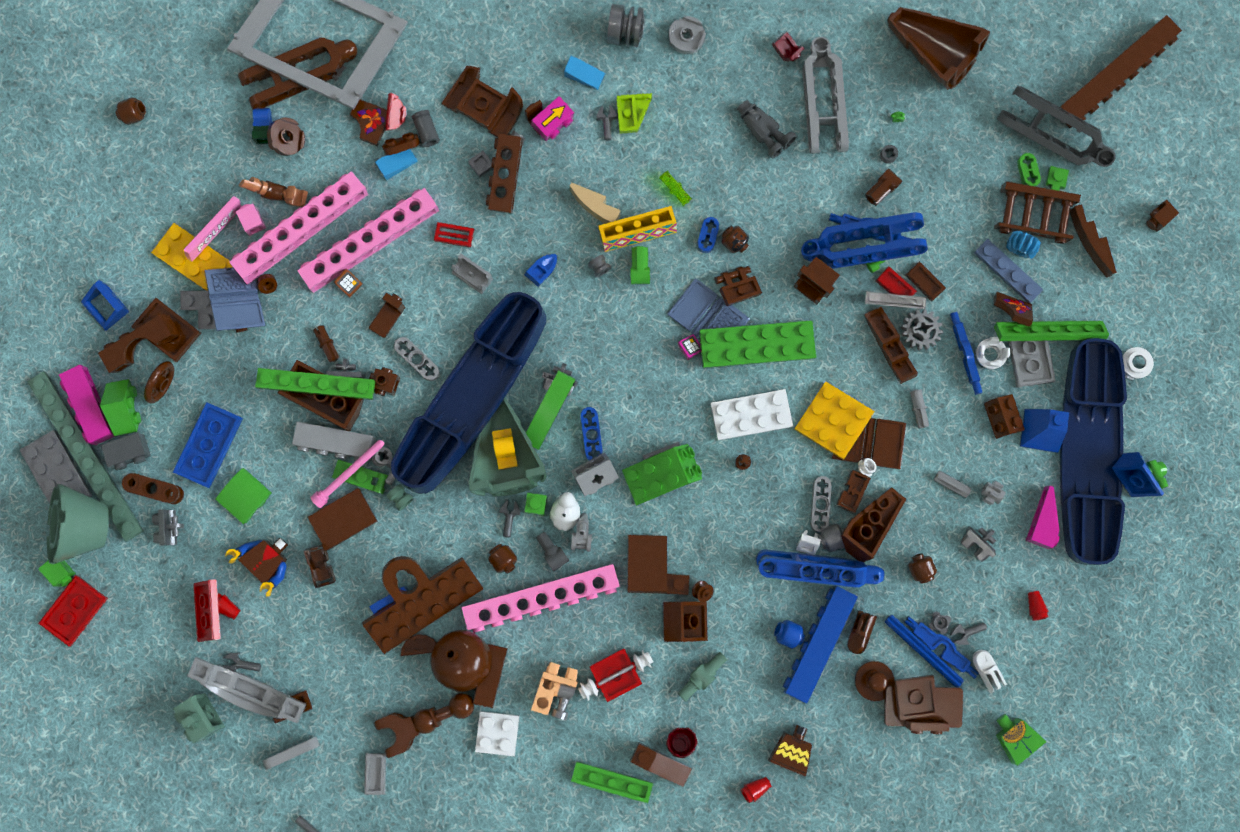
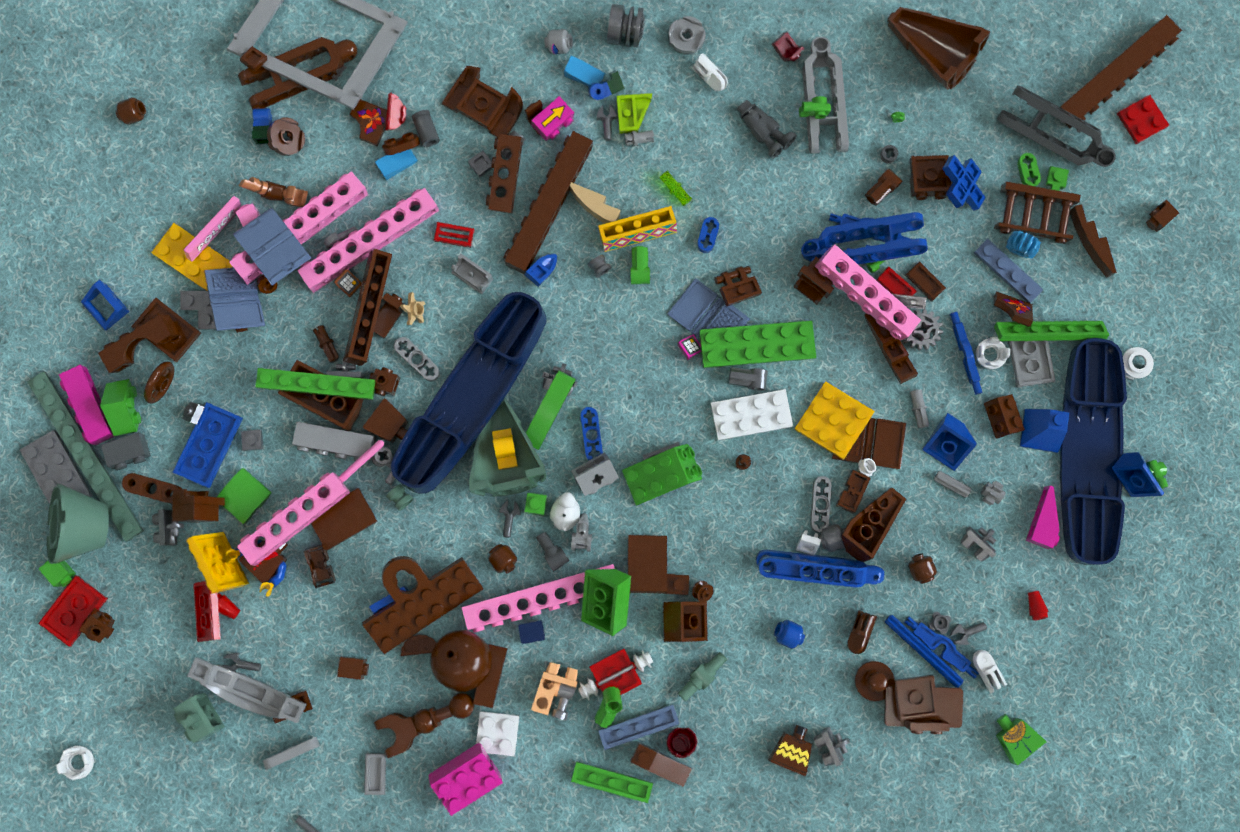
(65, 767): none -> white piece
(97, 625): none -> reddish brown brick
(193, 412): none -> flat silver plate
(195, 506): none -> reddish brown plate
(211, 561): none -> yellow plate
(252, 440): none -> flat silver plate
(253, 59): none -> reddish brown tile
(256, 554): none -> bright pink brick
(272, 246): none -> sand blue piece
(333, 238): none -> flat silver bar
(352, 668): none -> reddish brown brick
(362, 477): bright green plate -> none
(367, 307): none -> reddish brown brick
(387, 422): none -> reddish brown torso
(414, 309): none -> tan animal
(465, 779): none -> dark pink piece
(531, 632): none -> dark blue panel
(548, 203): none -> reddish brown brick
(559, 41): none -> light grey head
(606, 88): none -> leg
(606, 599): none -> bright green slope
(609, 707): none -> bright green piece
(638, 727): none -> sand blue plate
(639, 137): none -> light grey pin
(710, 73): none -> white arm
(735, 239): reddish brown head -> none
(751, 378): none -> flat silver piece
(754, 790): red cone -> none
(817, 108): none -> bright green plate
(820, 644): blue brick -> none
(834, 755): none -> flat silver hips
(877, 293): none -> bright pink brick
(929, 177): none -> reddish brown plate
(950, 442): none -> blue slope
(963, 183): none -> blue plate
(1143, 119): none -> red plate

